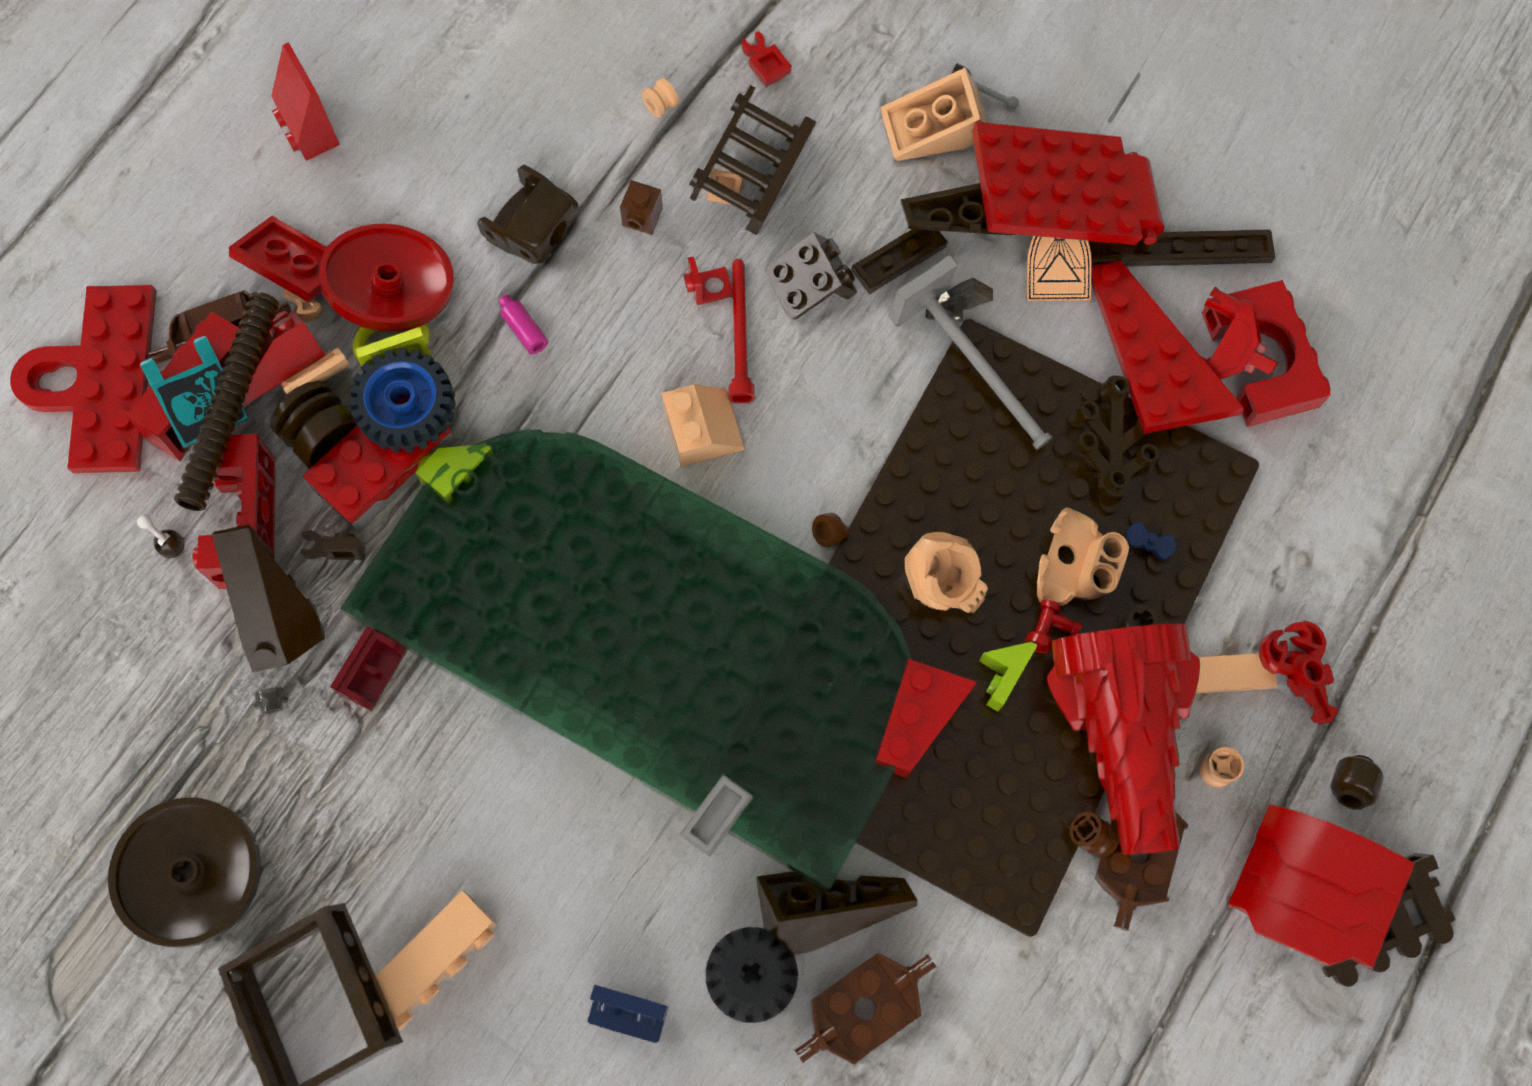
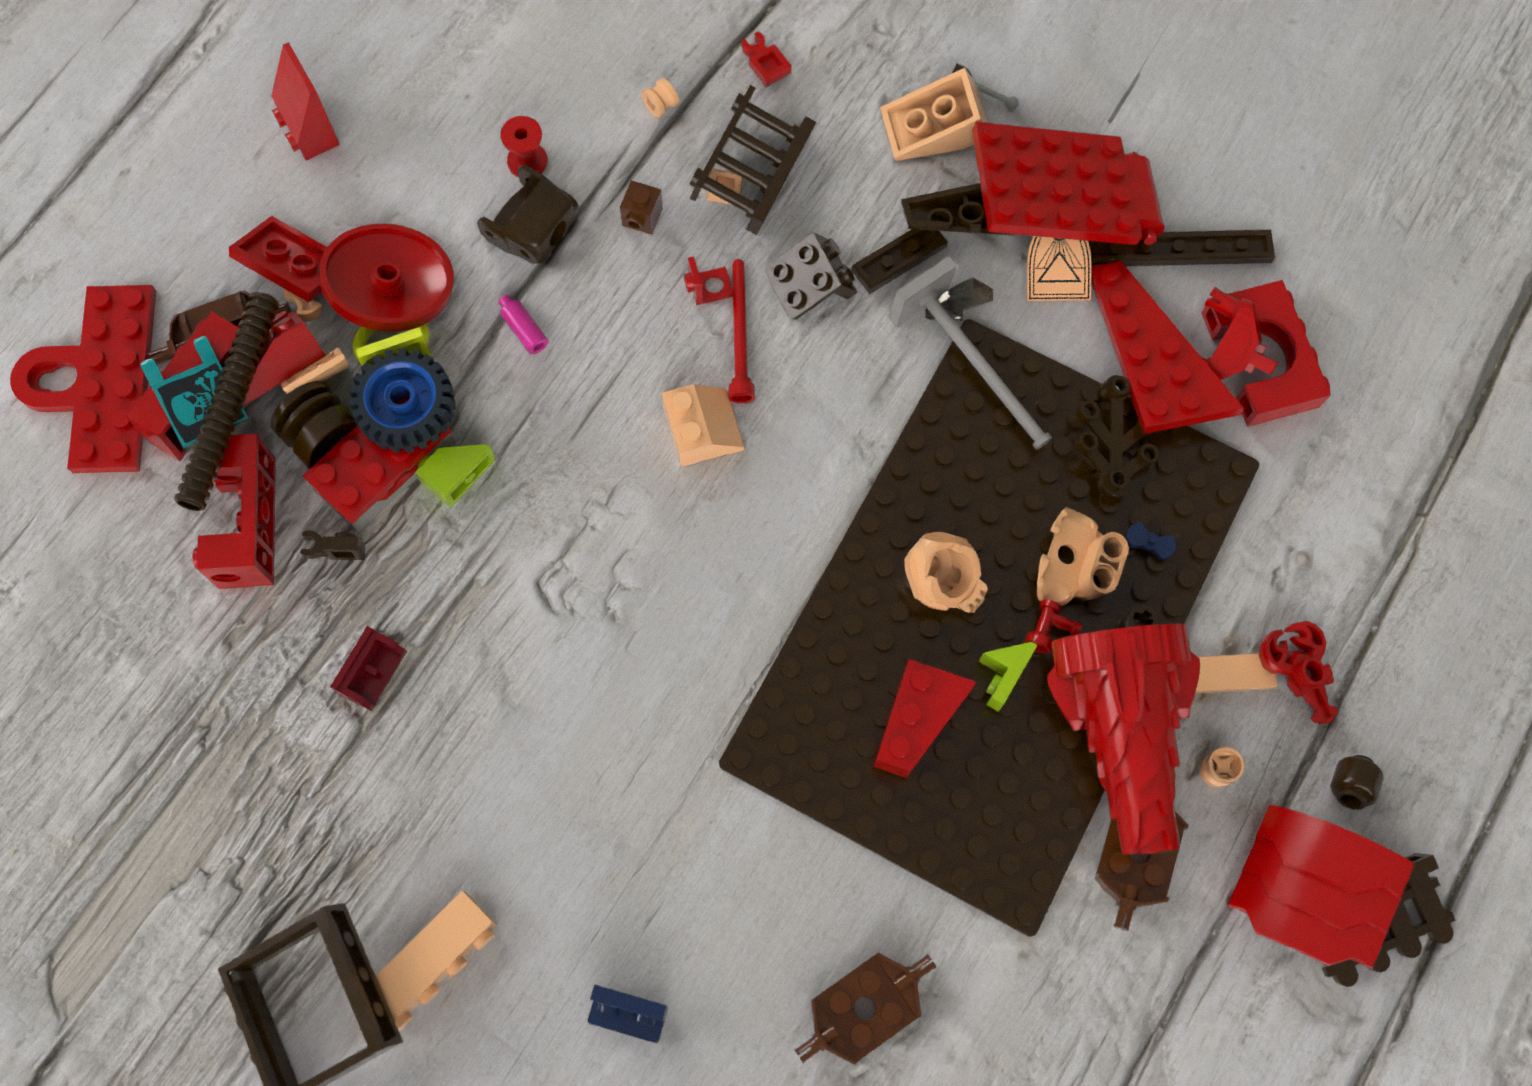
(170, 540): dark brown hinge -> none
(184, 872): dark brown dish -> none
(268, 608): dark brown wedge -> none
(270, 700): clear smoke plate -> none
(522, 138): none -> red piece
(651, 636): clear green plate -> none
(716, 816): light grey tile -> none
(755, 1000): black wheel -> none
(812, 917): dark brown wedge -> none
(829, 529): reddish brown tile -> none
(1094, 834): reddish brown wheel -> none

